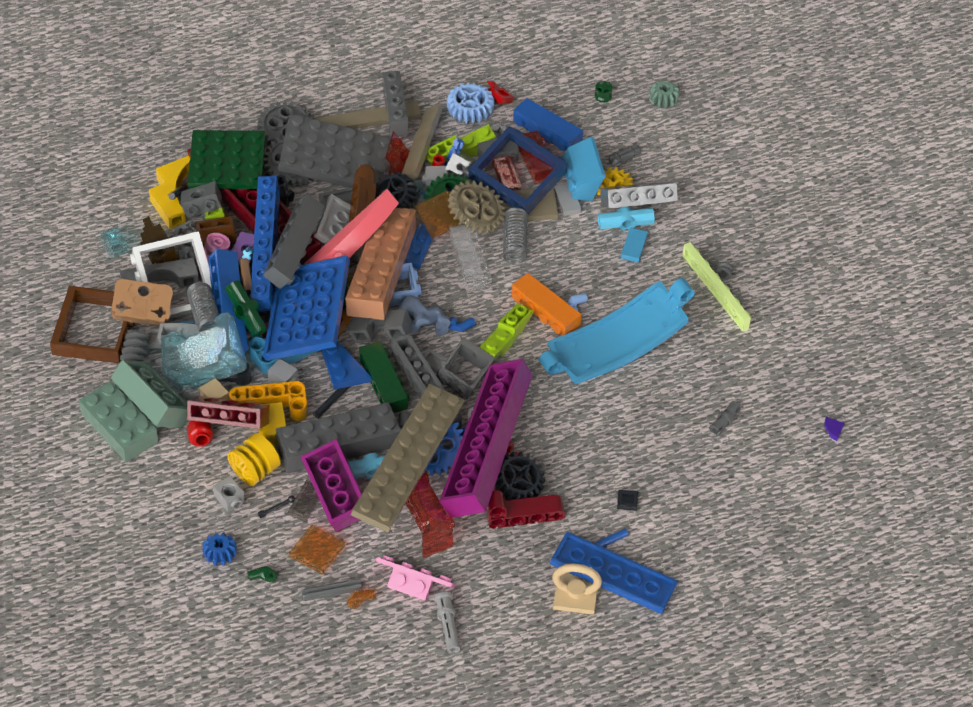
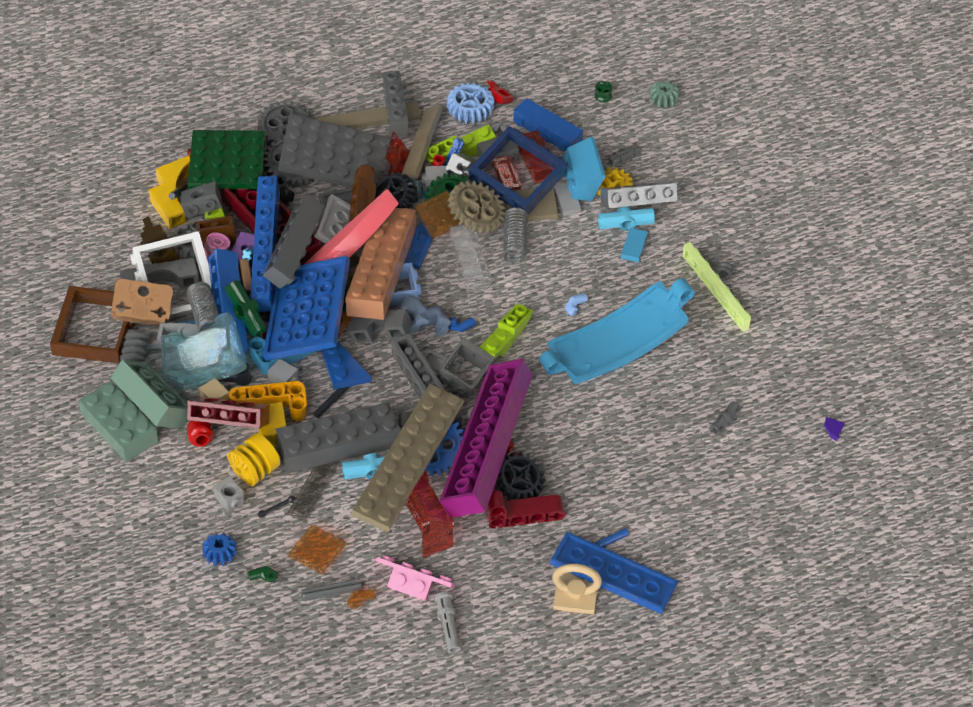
(114, 242): clear light blue brick -> none
(333, 483): magenta brick -> none
(383, 375): dark green brick -> none
(546, 305): orange brick -> none
(627, 500): black tile -> none

